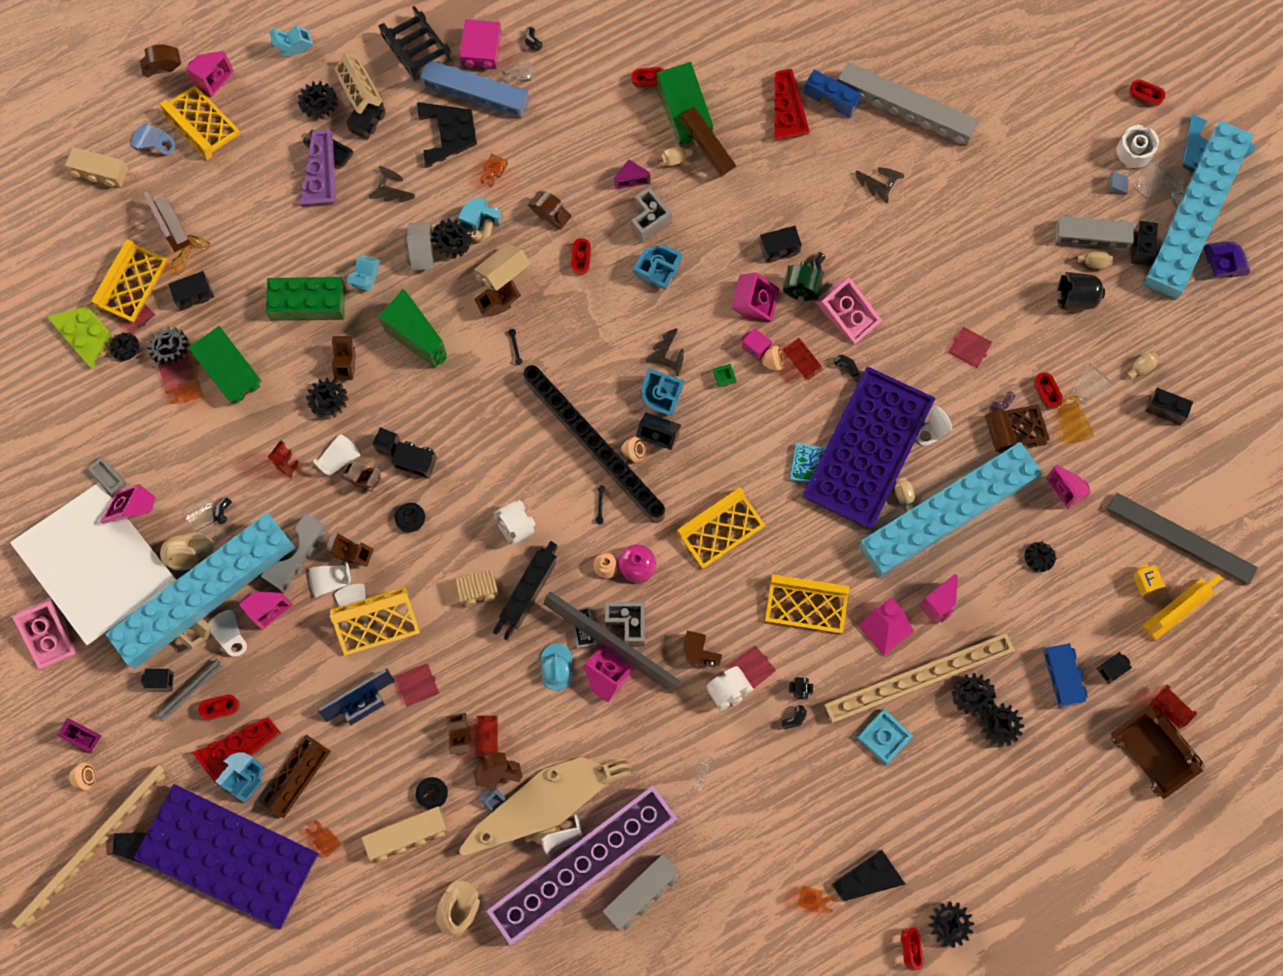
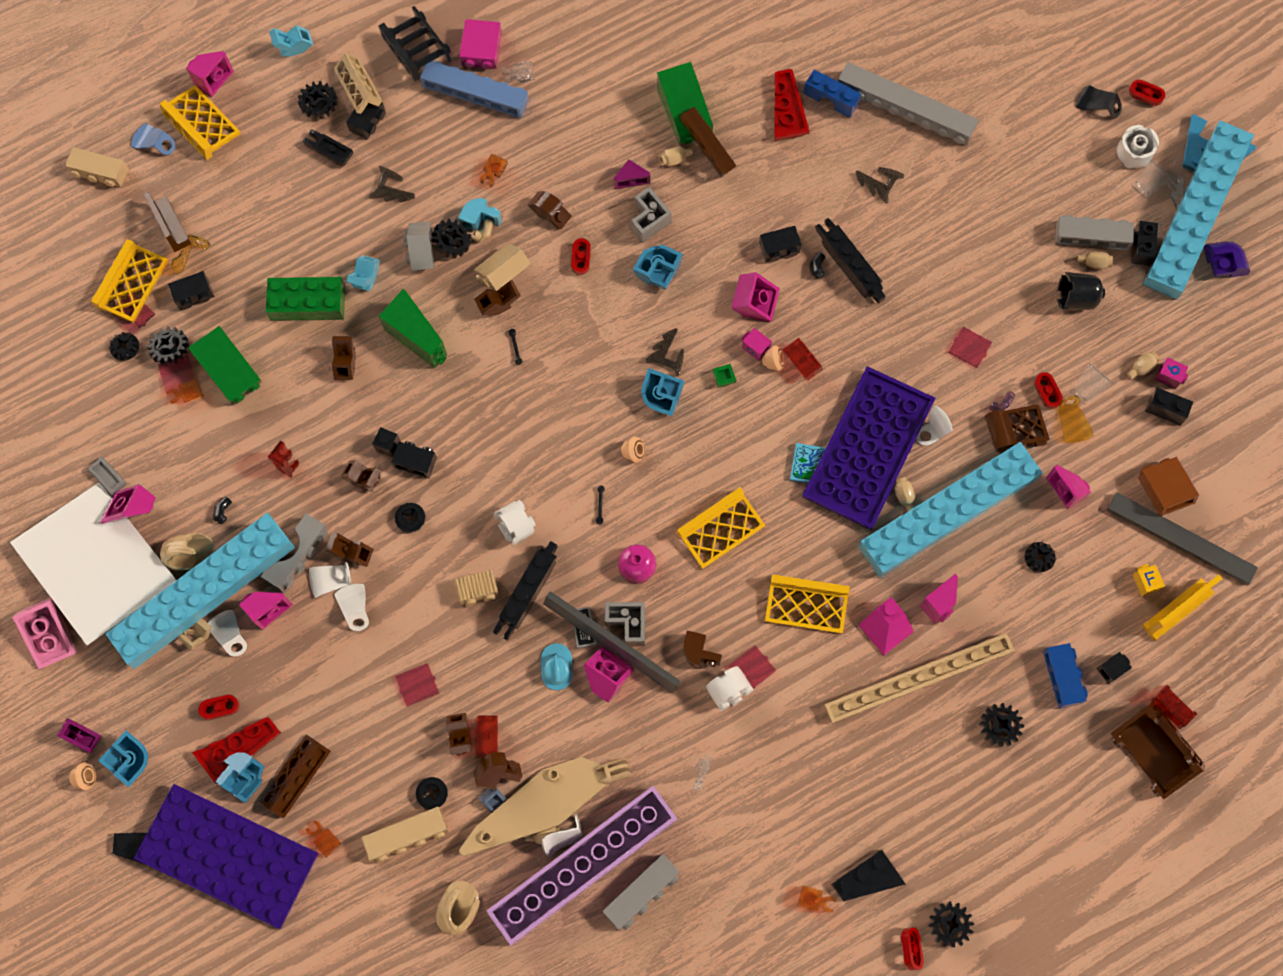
(83, 332): lime wing -> none
(86, 851): tan plate -> none
(126, 758): none -> dark azure brick
(158, 680): black brick -> none
(159, 57): reddish brown brick -> none
(187, 693): light grey axle -> none
(201, 517): clear piece -> none
(320, 171): medium lavender wing -> none
(327, 406): black gear -> none
(337, 455): white piece -> none
(359, 700): dark blue bracket -> none
(370, 605): yellow fence -> none
(455, 129): black wing -> none
(532, 41): black arm -> none
(595, 451): black beam -> none
(607, 570): light nougat cone -> none
(648, 76): red plate -> none
(658, 431): black brick -> none
(797, 718): black arm -> none
(801, 688): black gear -> none
(803, 281): dark green brick -> none
(848, 309): bright pink slope -> none
(848, 362): black arm -> none
(851, 261): none -> black hinge
(884, 736): medium azure tile -> none
(964, 693): black gear -> none
(1097, 99): none -> black piece
(1118, 183): sand blue slope -> none
(1168, 486): none -> dark orange brick
(1172, 373): none -> dark pink brick

